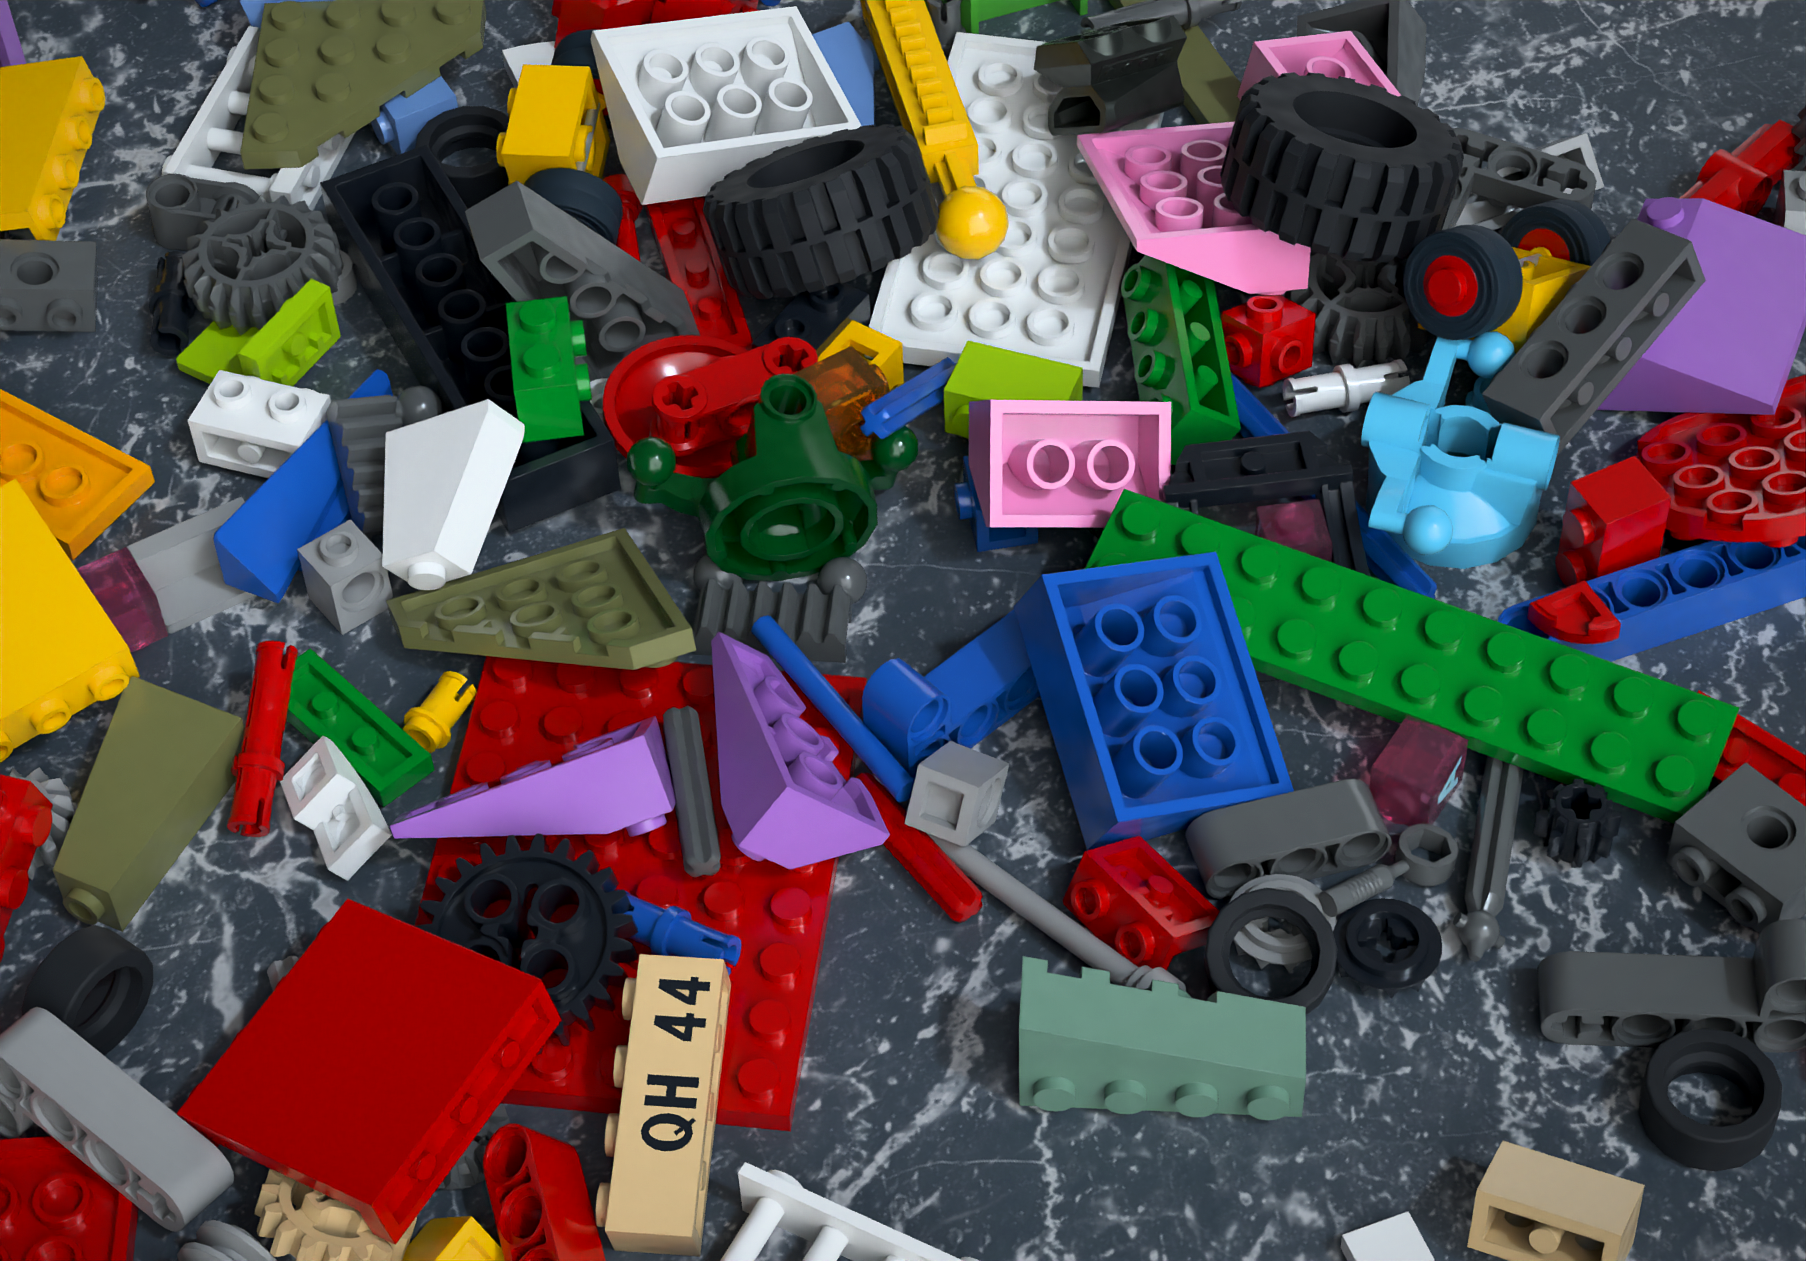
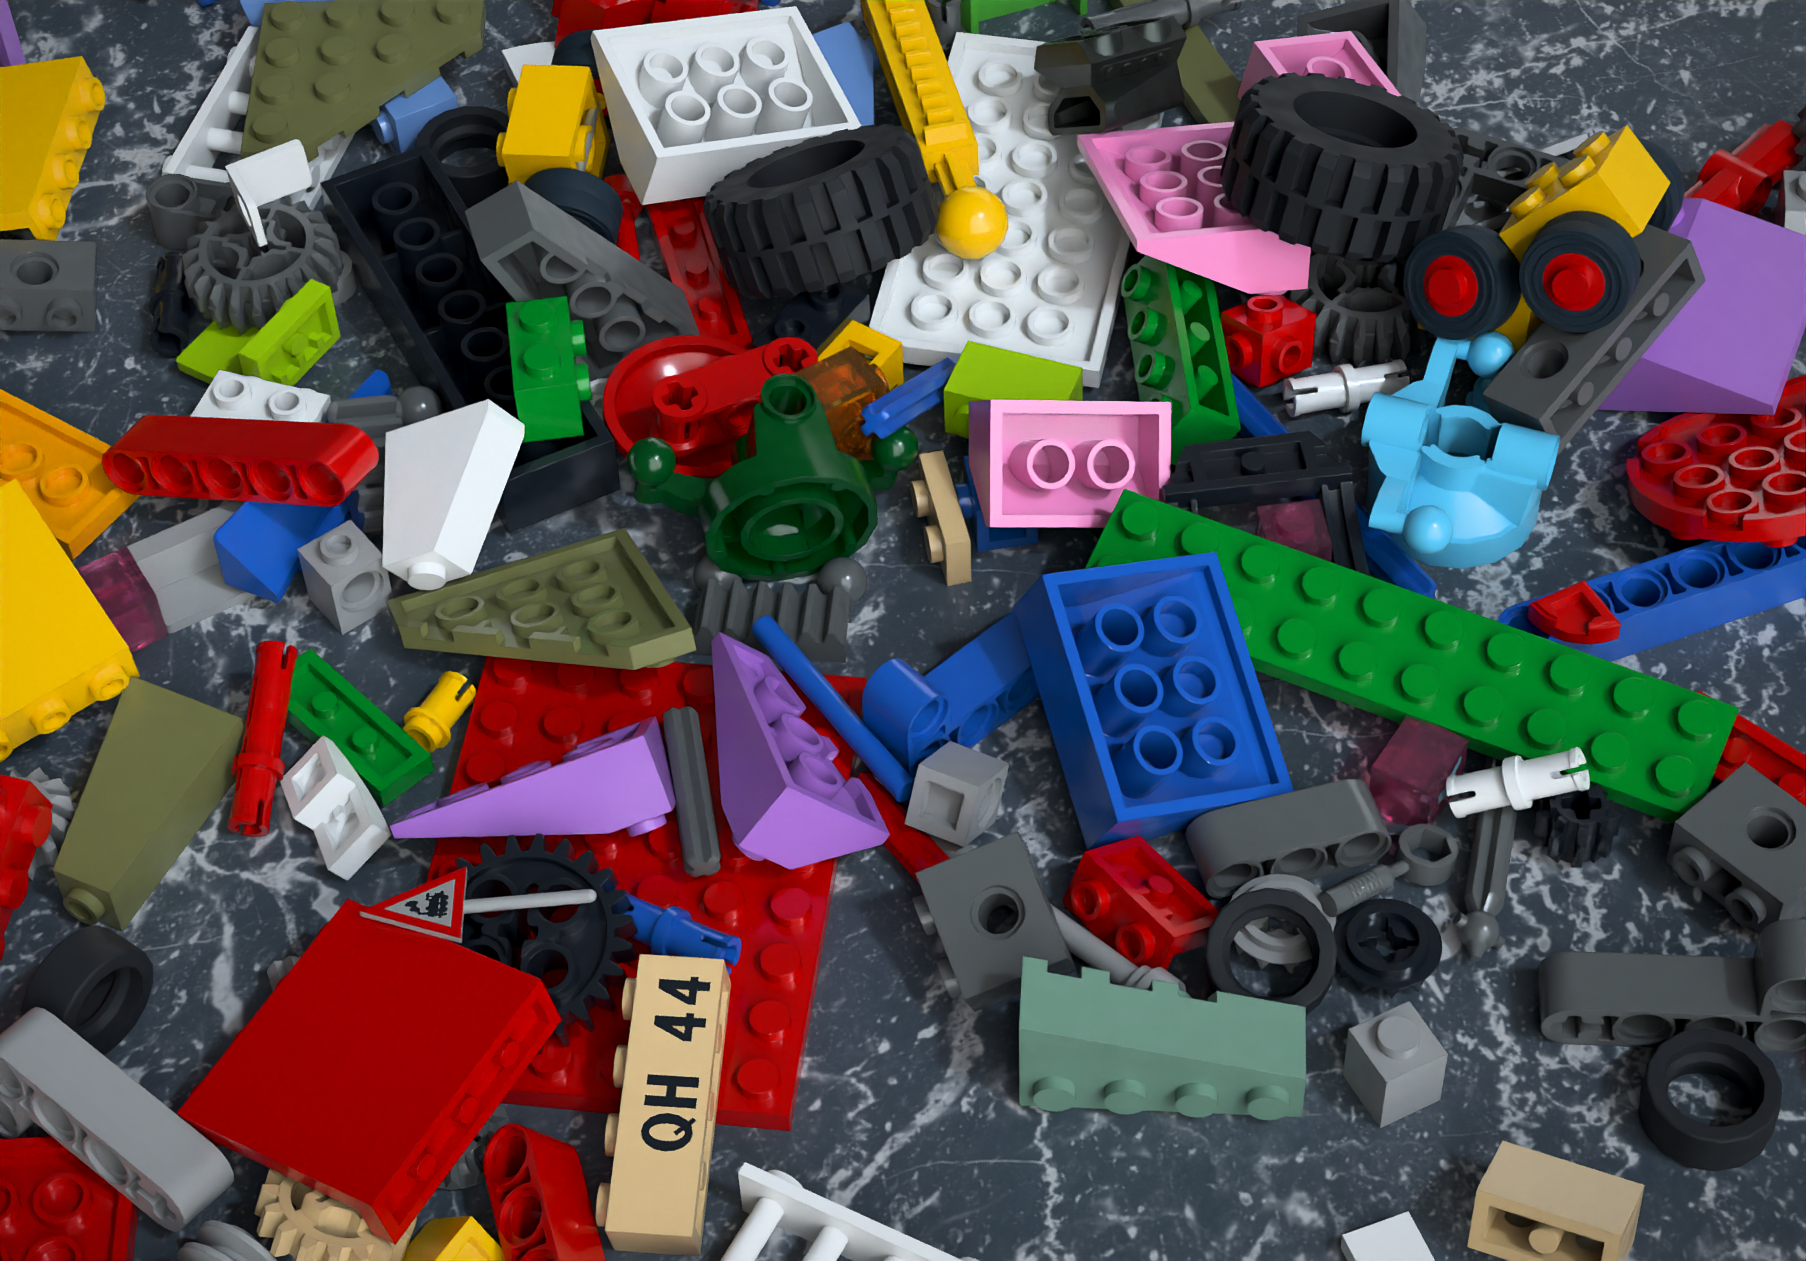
(241, 460): none -> red beam
(267, 178): none -> white bracket
(440, 905): none -> piece
(947, 533): none -> tan plate
(957, 905): none -> dark grey brick
(1394, 1064): none -> light grey brick
(1518, 782): none -> white pin
(1580, 224): none -> brick
(1611, 522): red brick -> none

